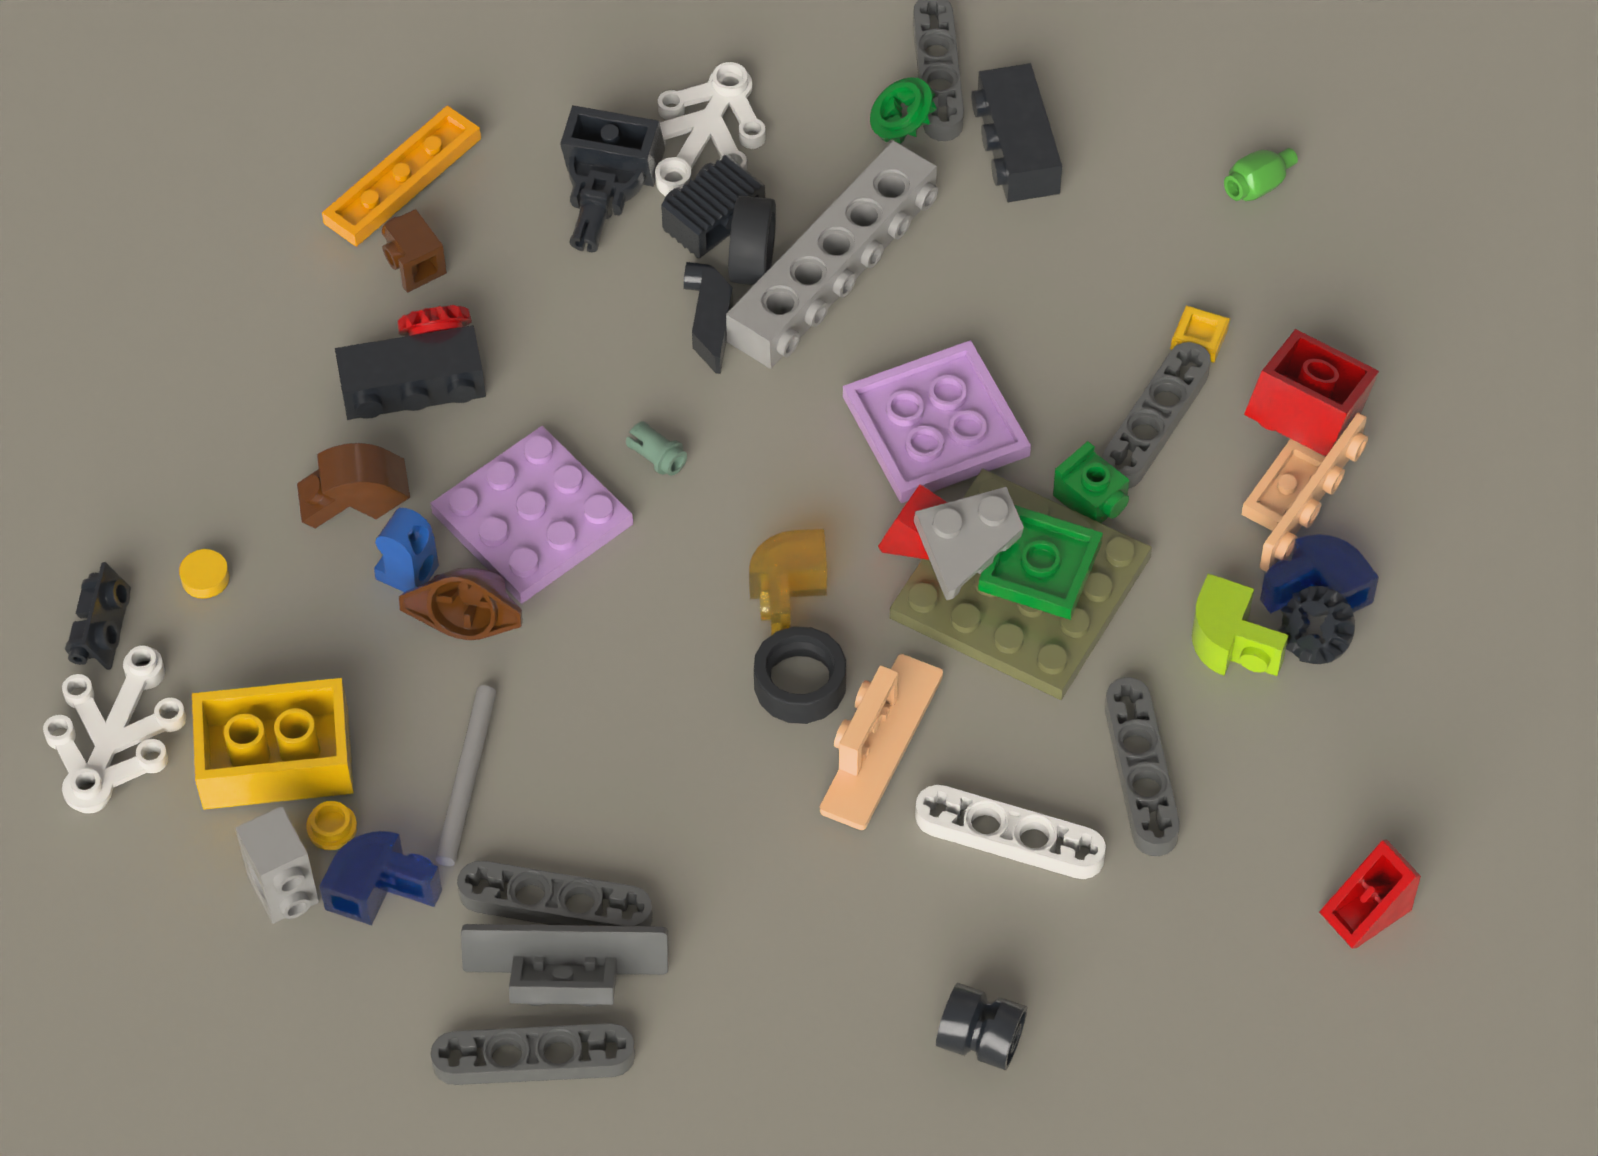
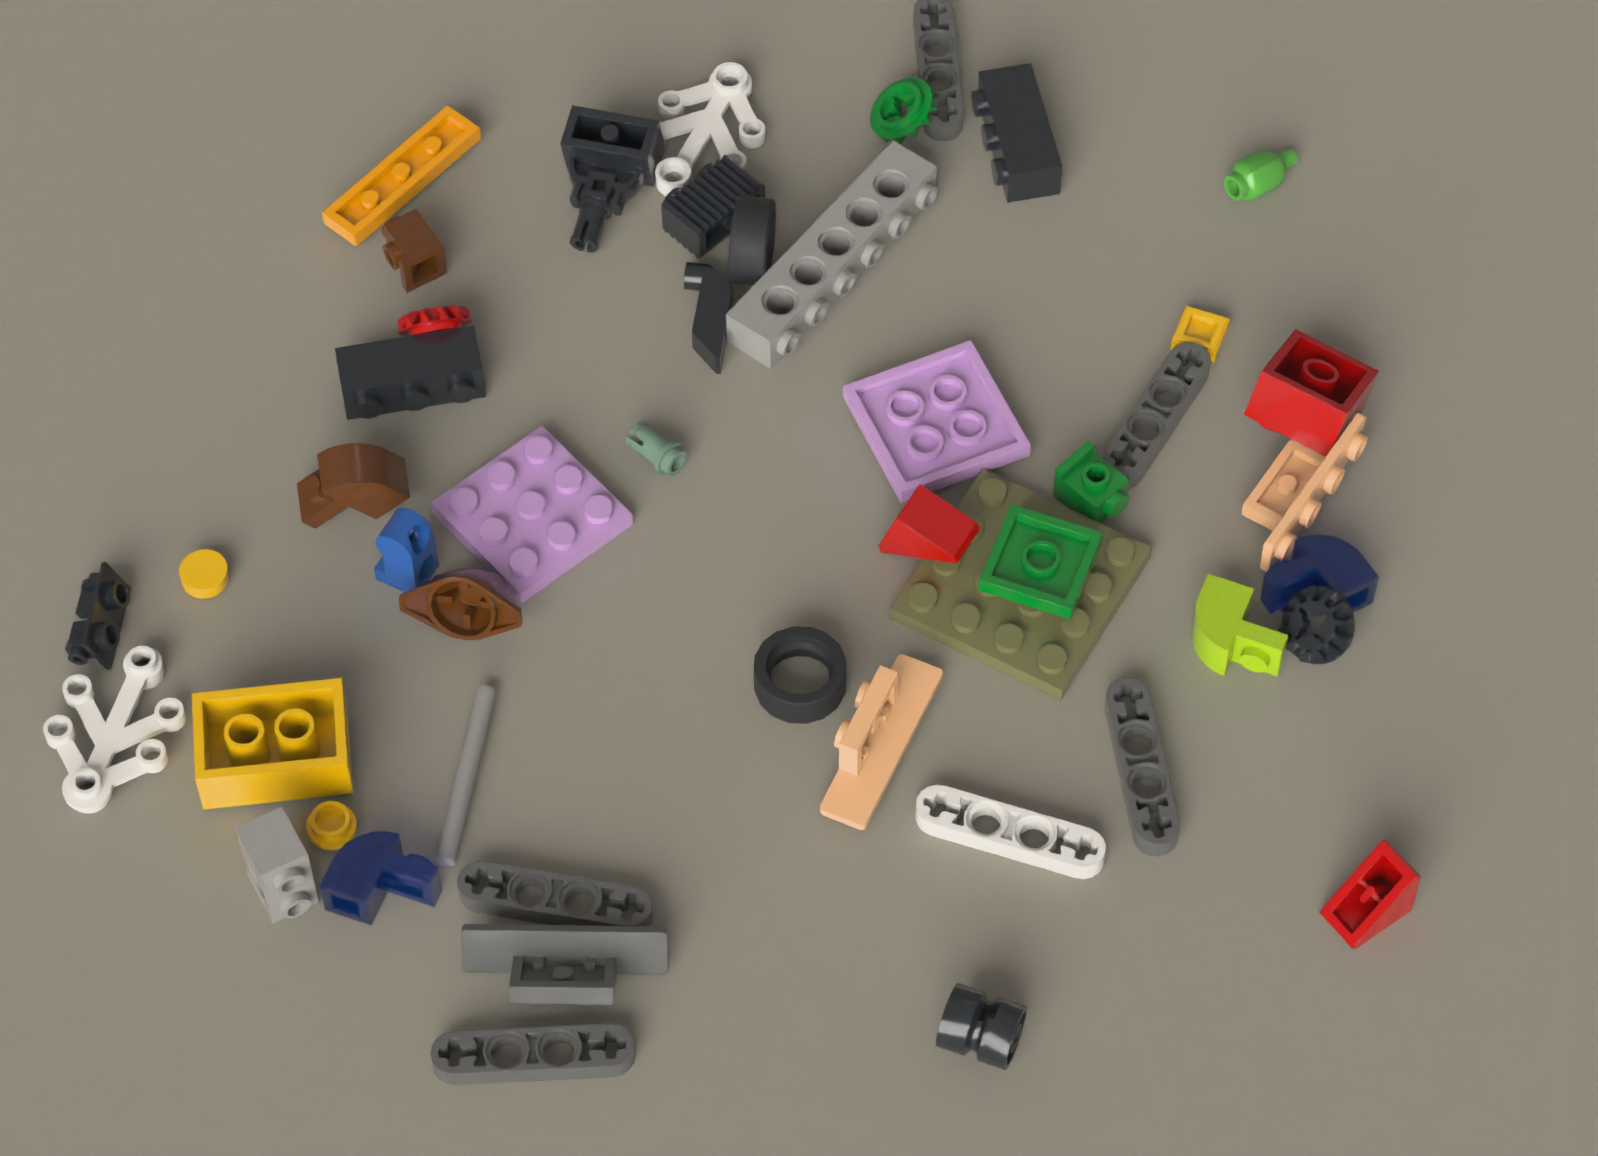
(787, 567): clear yellow brick -> none
(967, 535): light grey wing -> none

